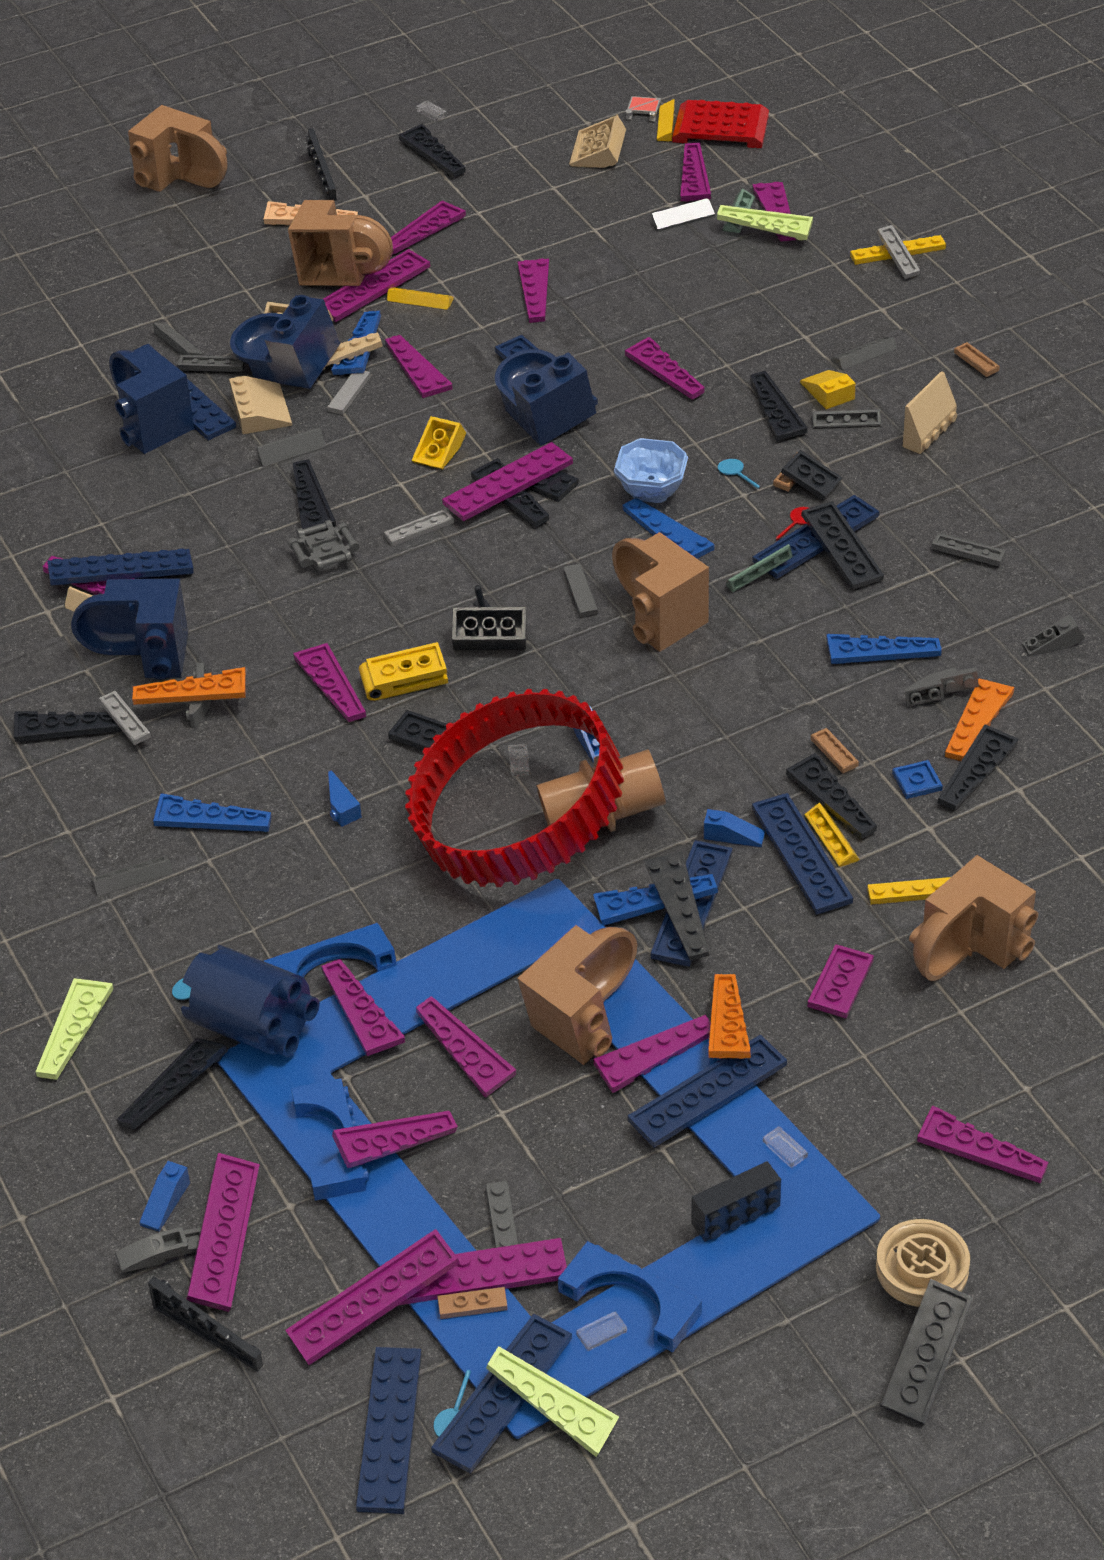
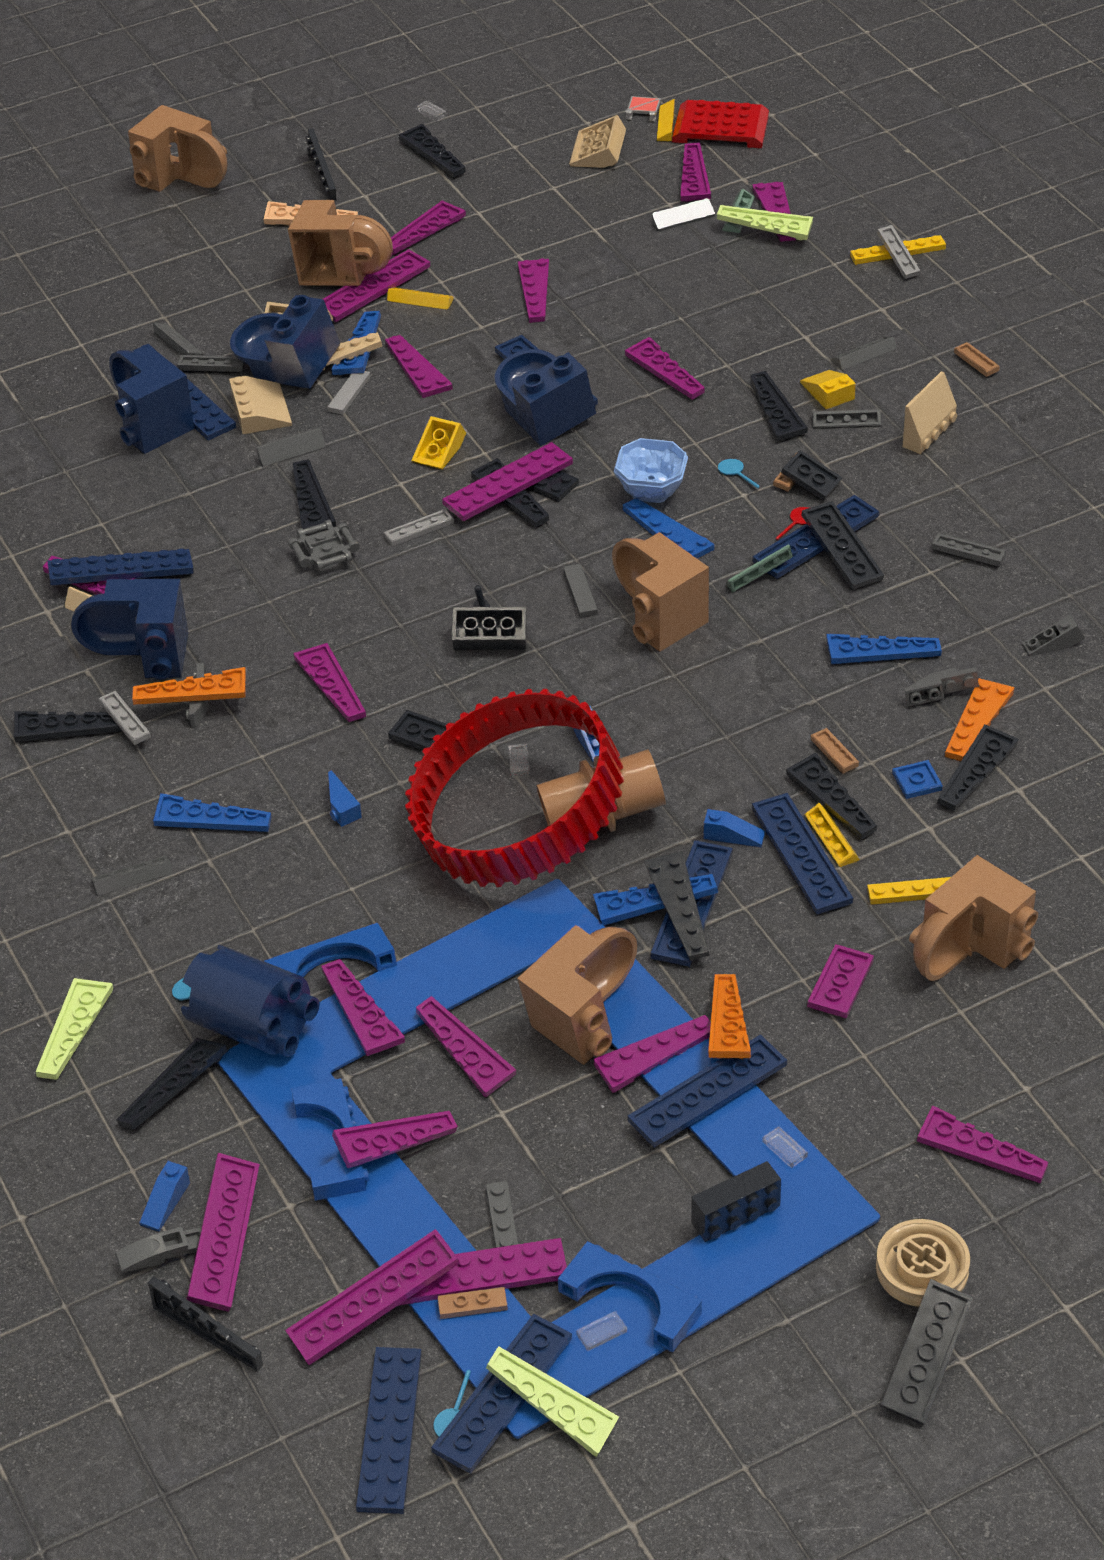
(403, 672): yellow hinge -> none

